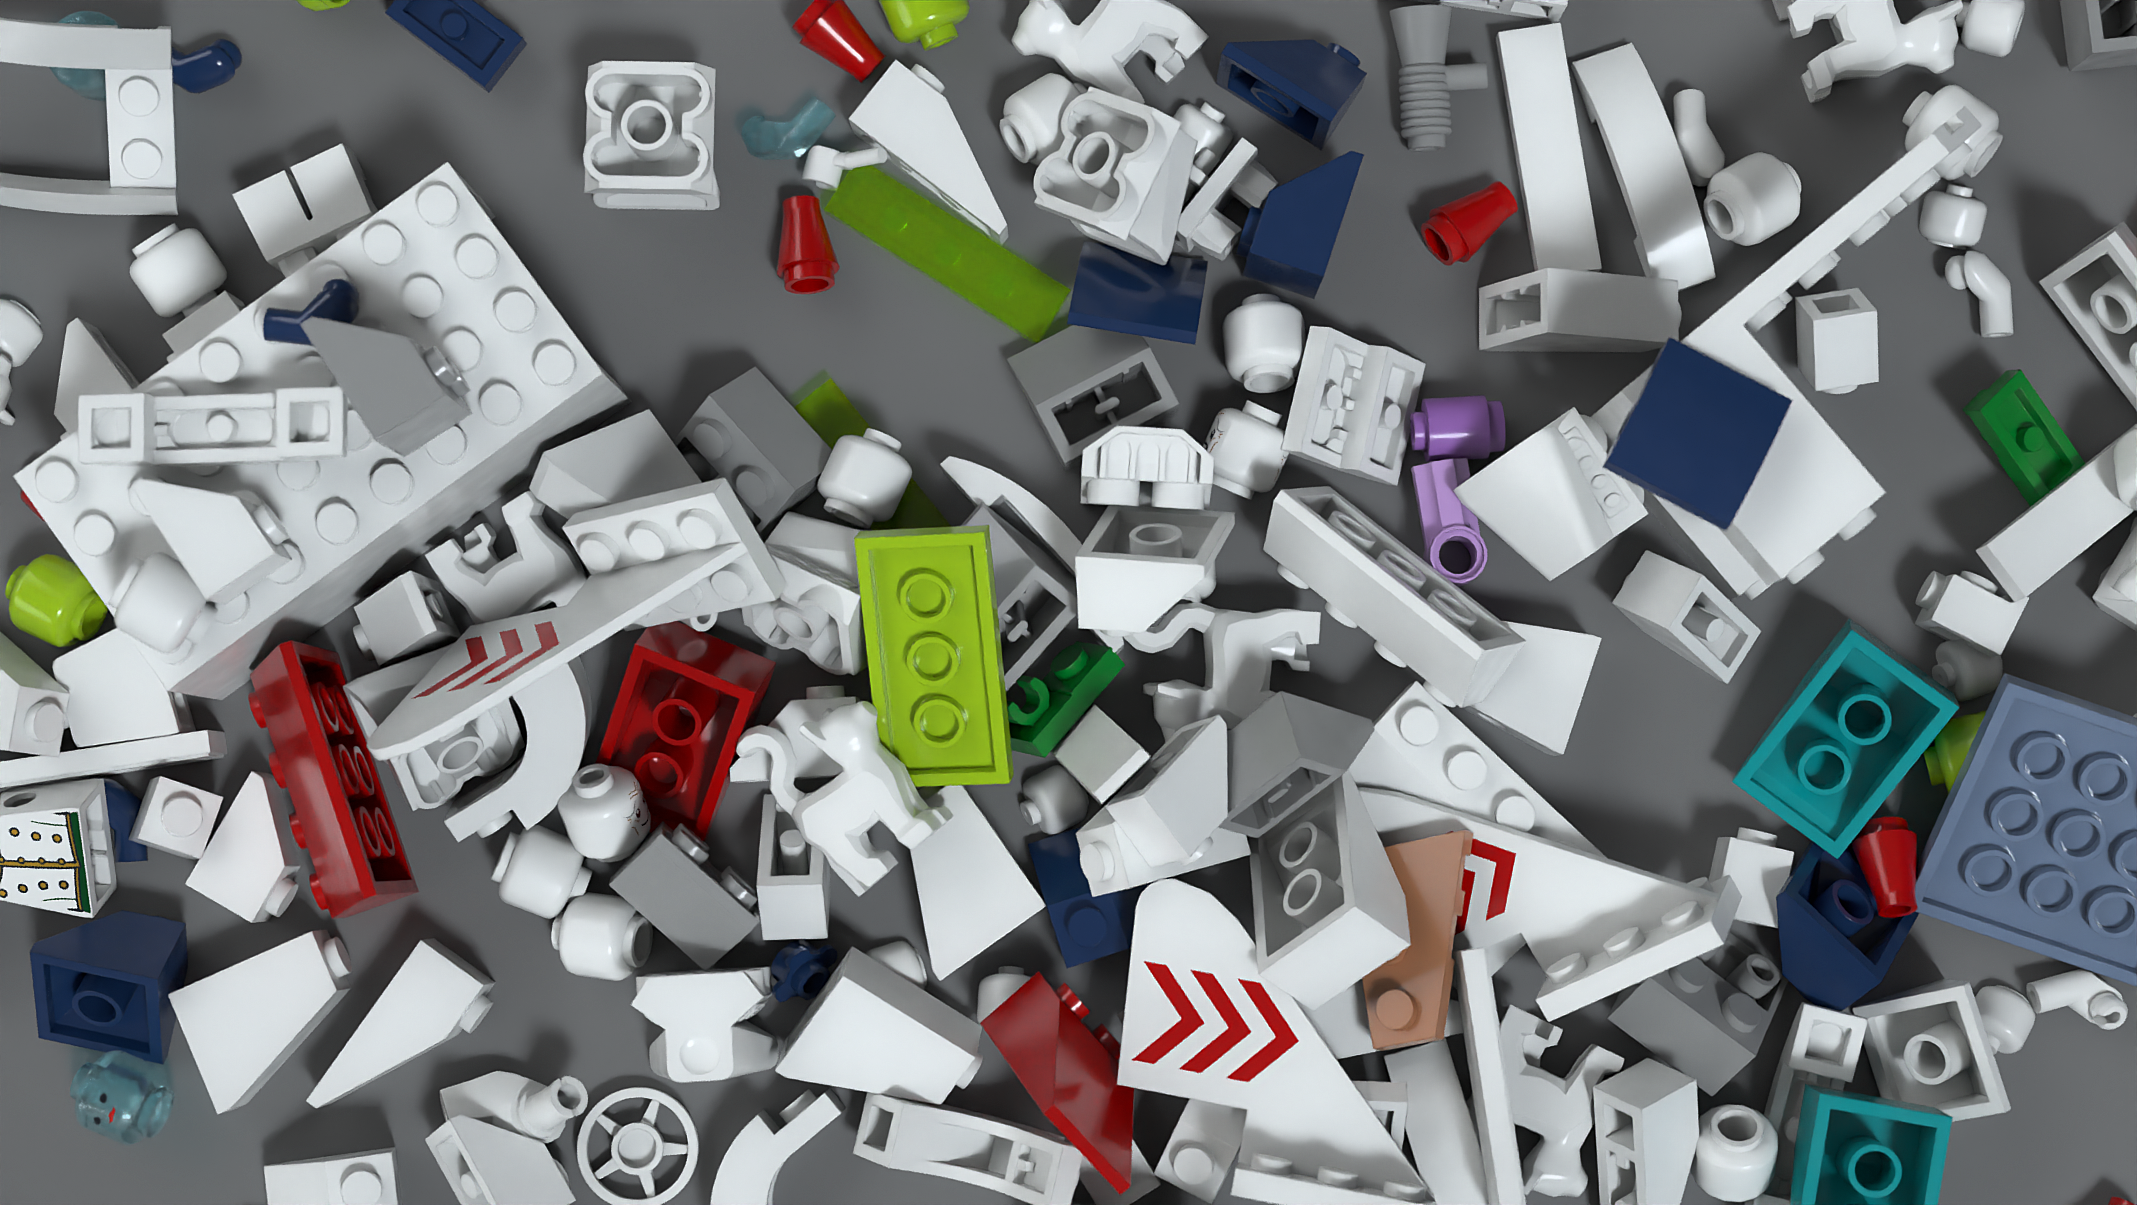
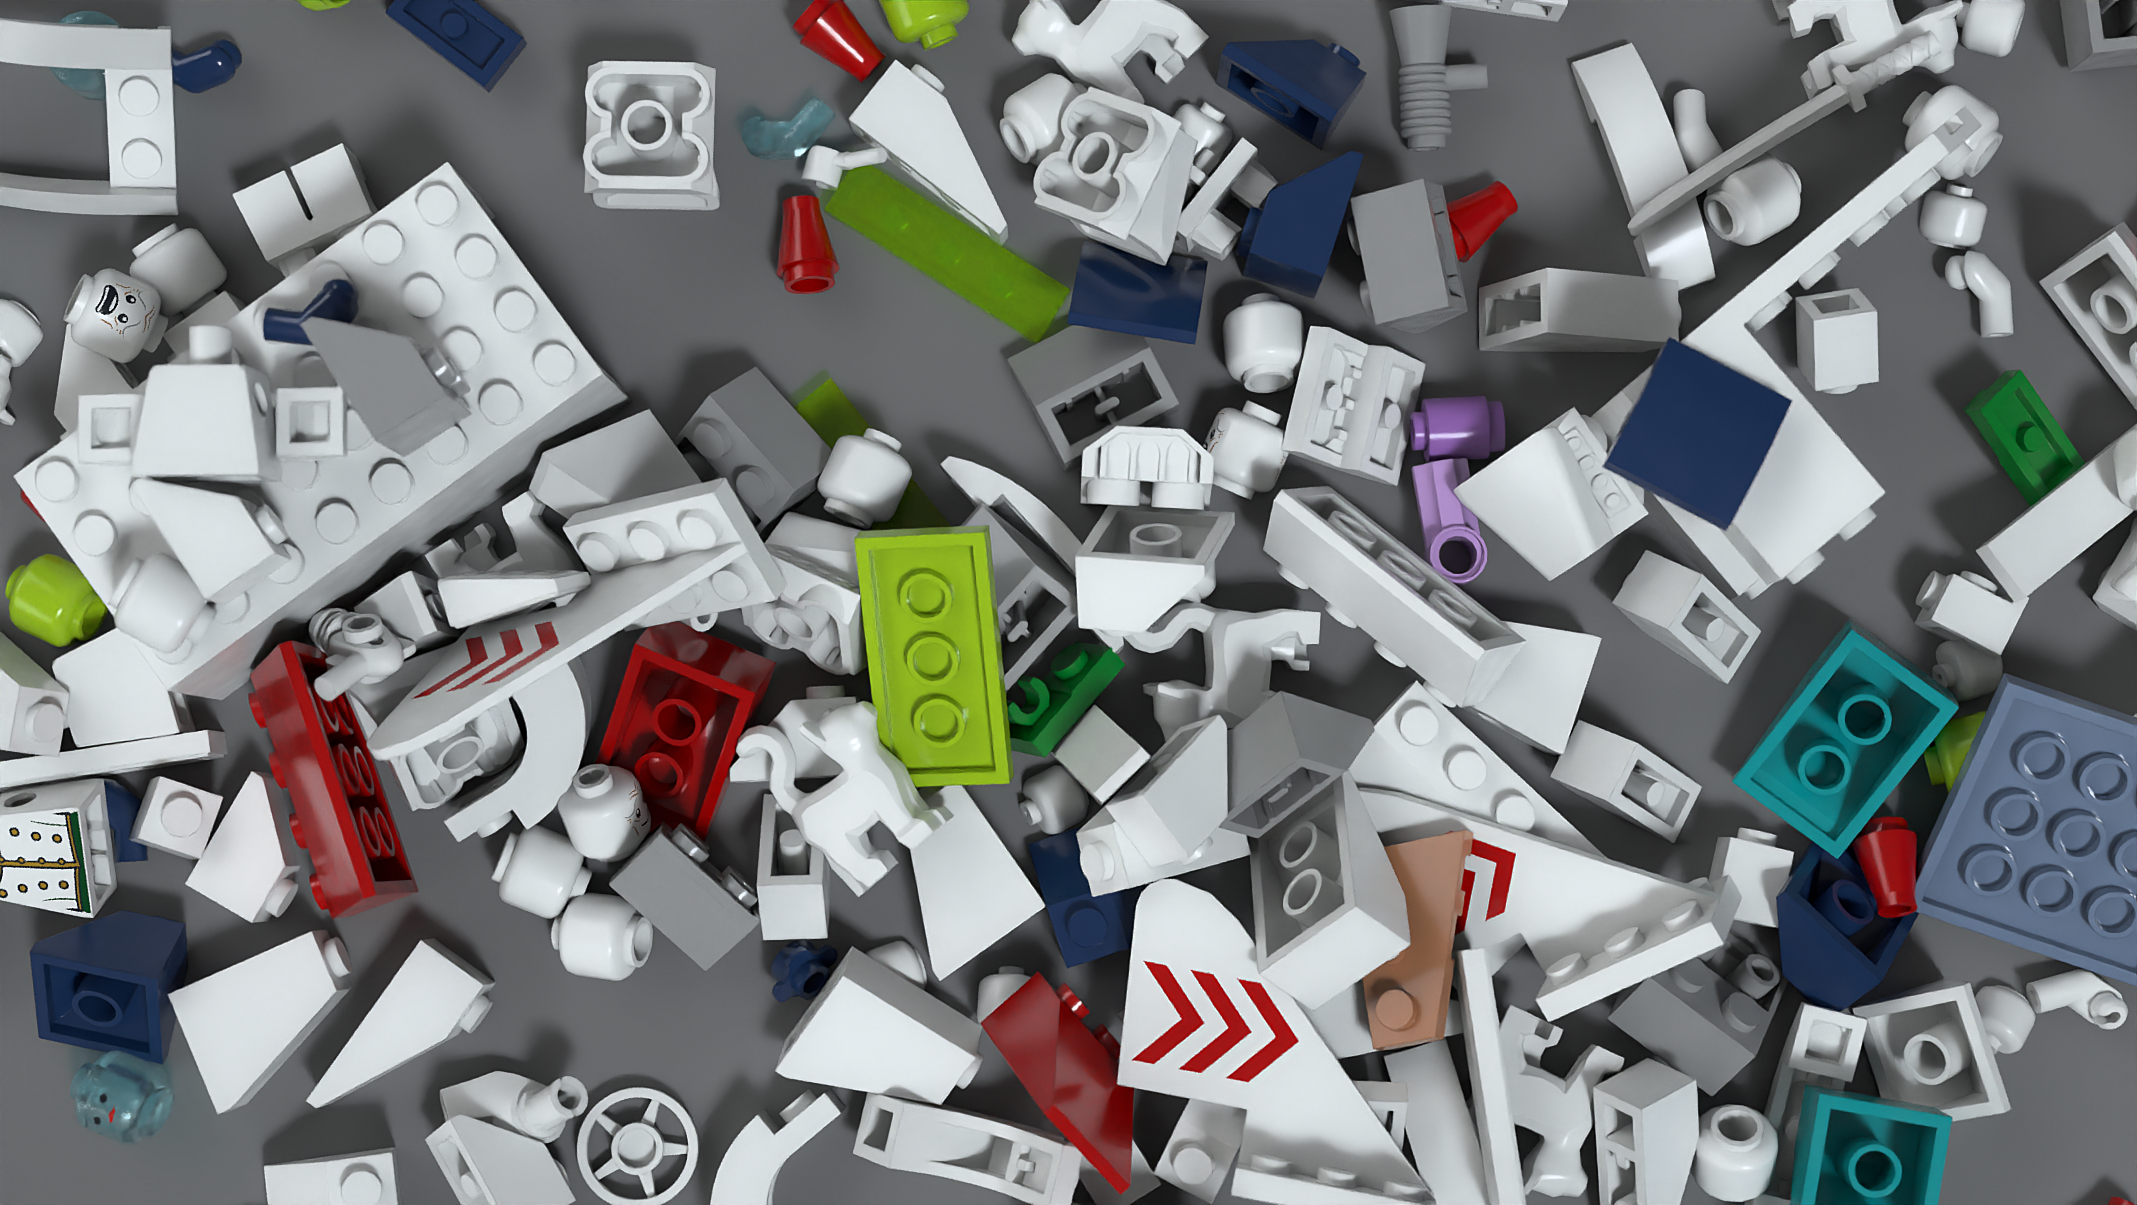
(115, 315): none -> white head
(207, 418): none -> white torso
(356, 650): none -> white piece
(489, 595): none -> white slope
(707, 1022): white piece -> none
(1407, 257): none -> light grey slope
(1548, 148): white tile -> none
(1626, 780): none -> white slope
(1848, 89): none -> white sword

